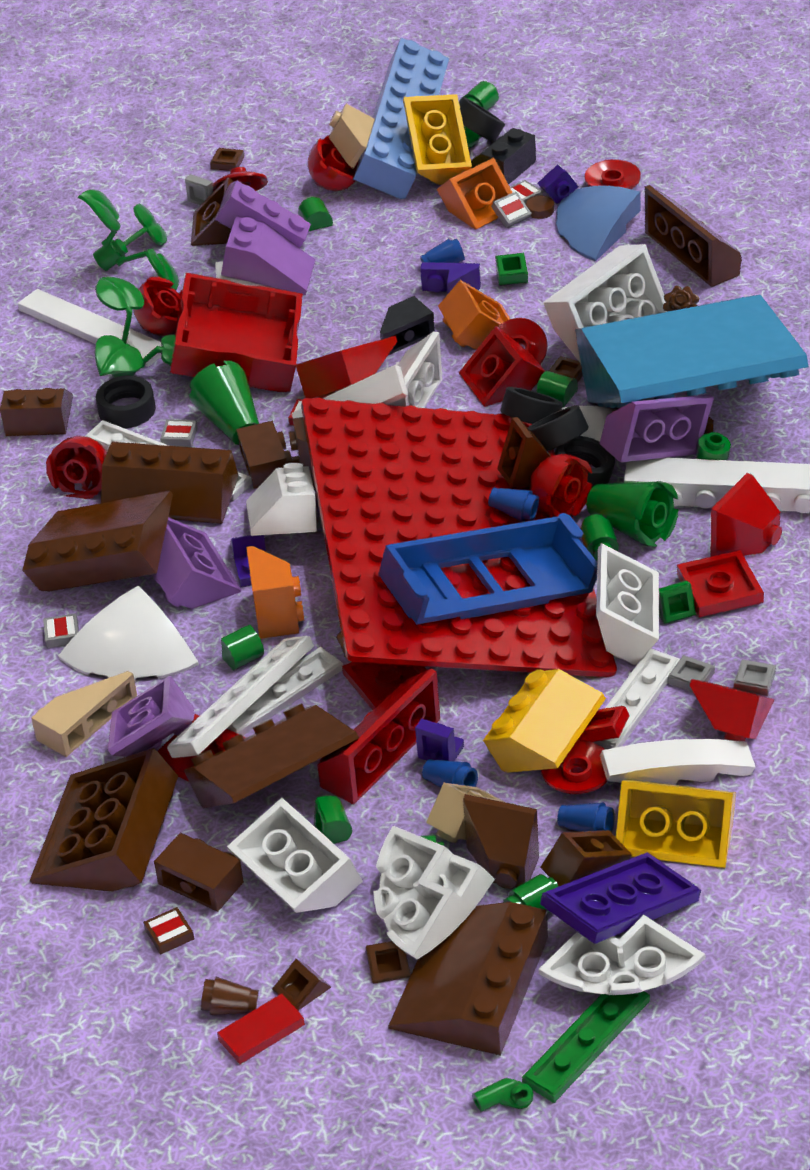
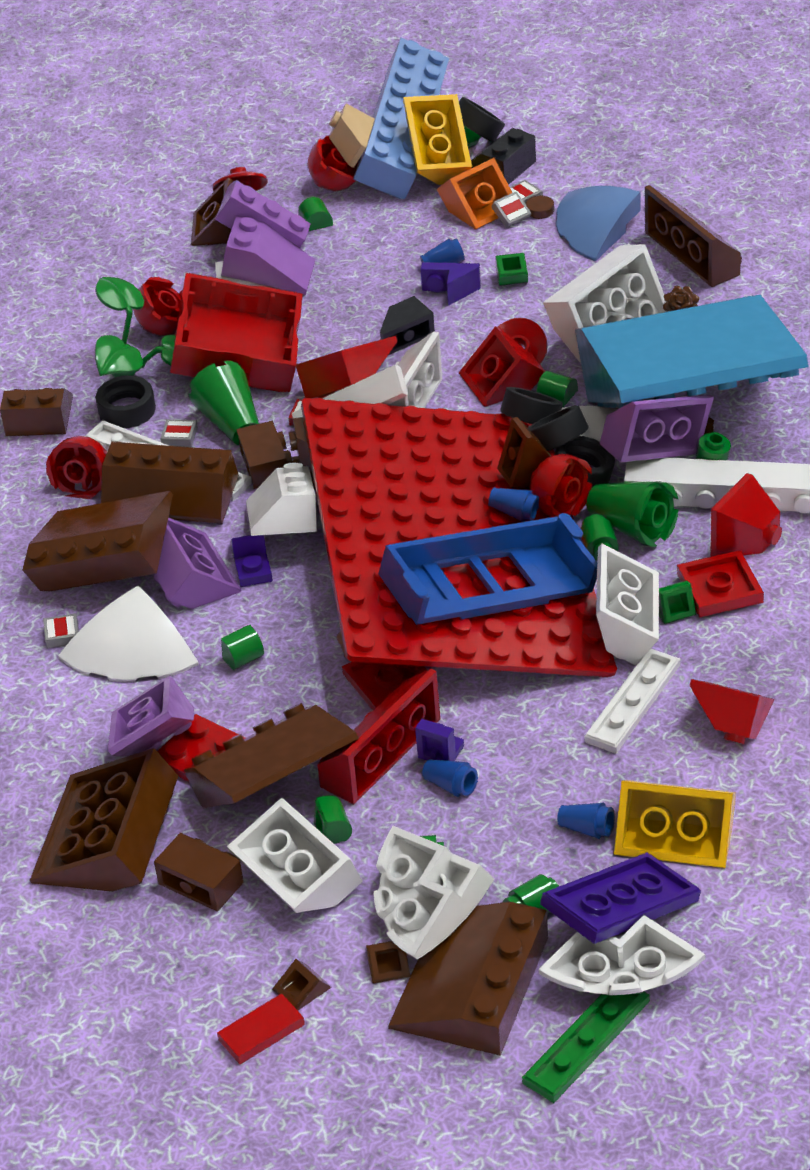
(80, 713): tan slope -> none
(82, 322): white tile -> none
(114, 251): green plant -> none
(168, 930): tile -> none
(198, 189): light grey tile -> none
(226, 159): reddish brown tile -> none
(227, 997): reddish brown cone -> none
(240, 697): white tile -> none
(274, 594): orange slope -> none
(293, 685): white tile -> none
(448, 810): tan slope -> none
(471, 314): orange slope -> none
(483, 94): green brick -> none
(502, 839): reddish brown slope -> none
(504, 1092): green arm -> none
(542, 721): yellow slope -> none
(558, 184): dark purple bracket -> none
(567, 367): reddish brown tile -> none
(579, 771): red dish -> none
(583, 854): reddish brown slope -> none
(606, 724): red tile -> none
(613, 173): red dish -> none
(677, 759): white slope -> none
(689, 669): light grey tile -> none
(755, 677): light grey tile -> none

